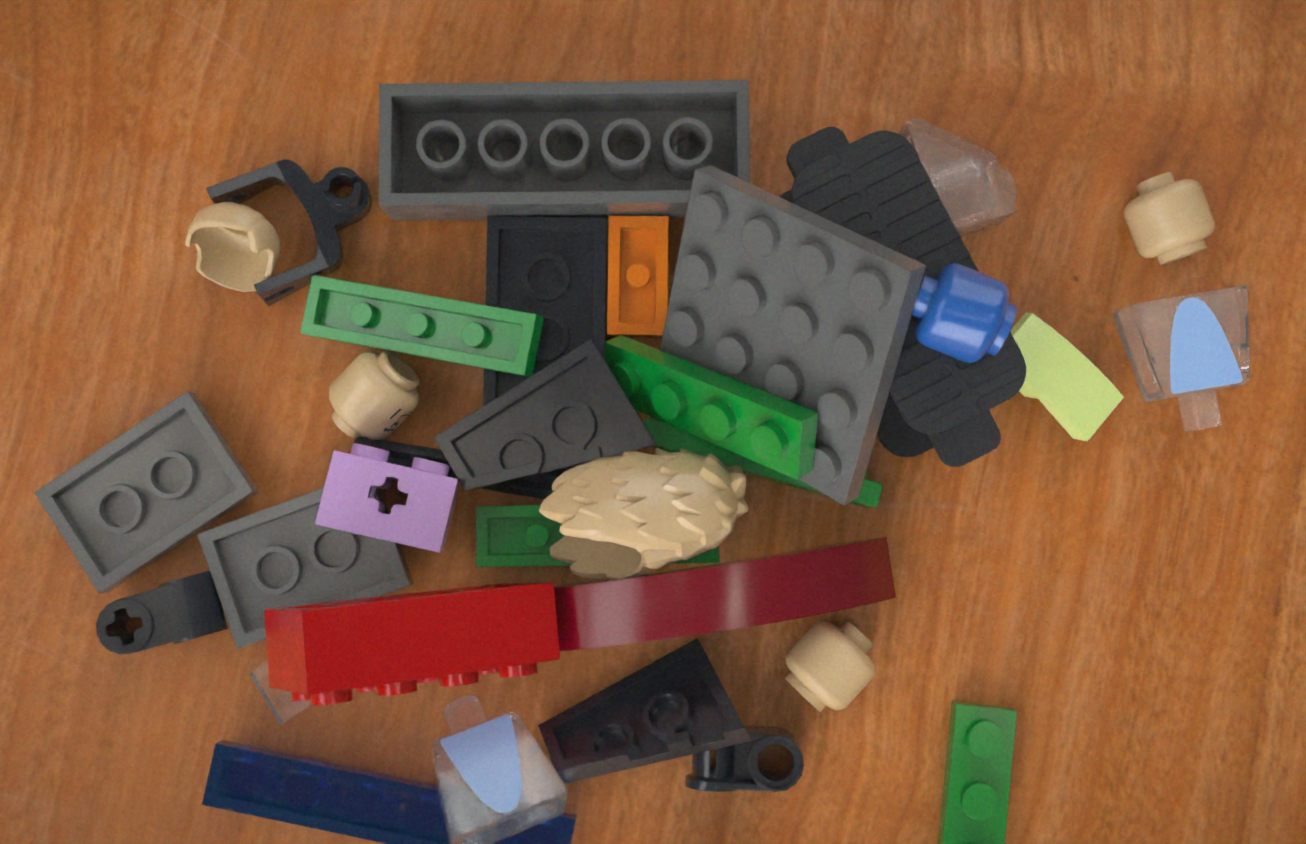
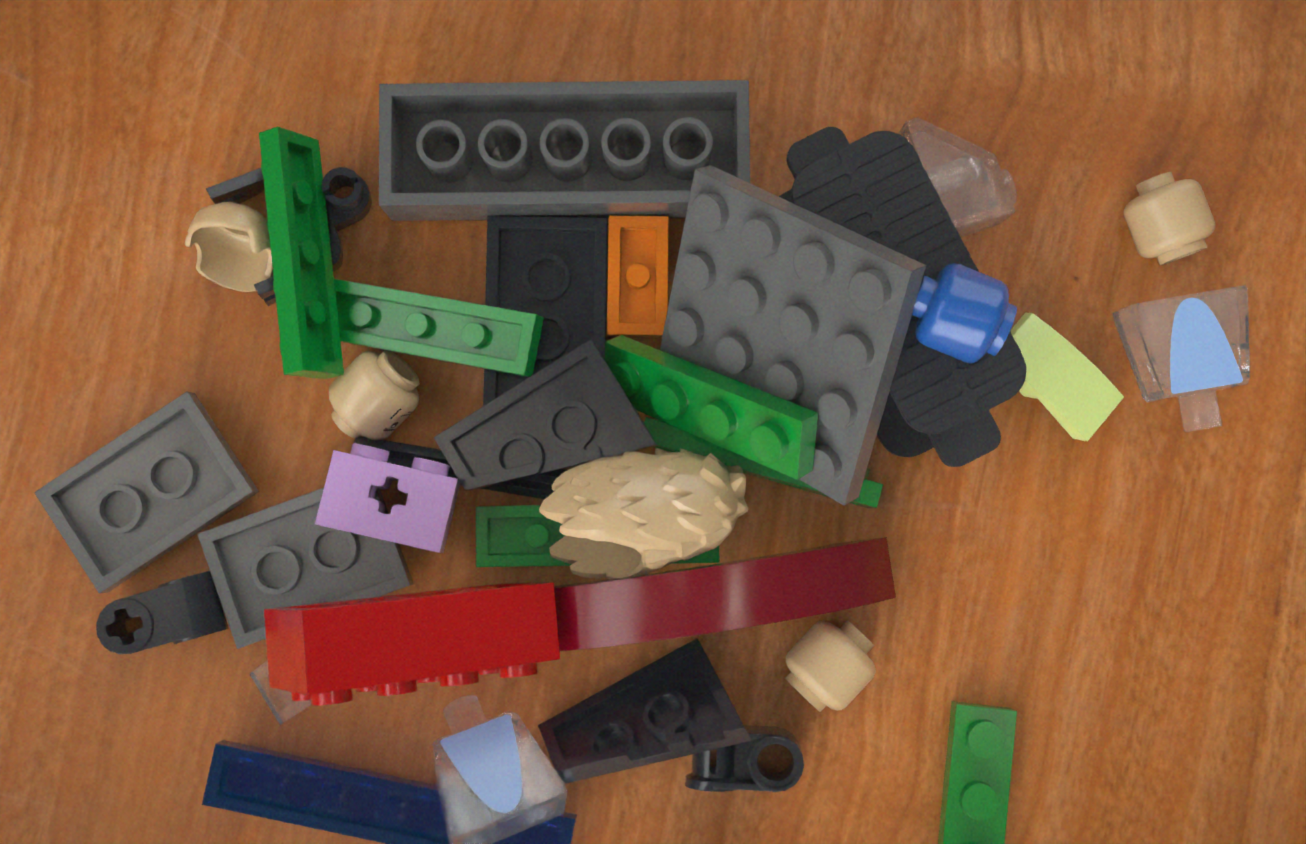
(301, 255): none -> green plate

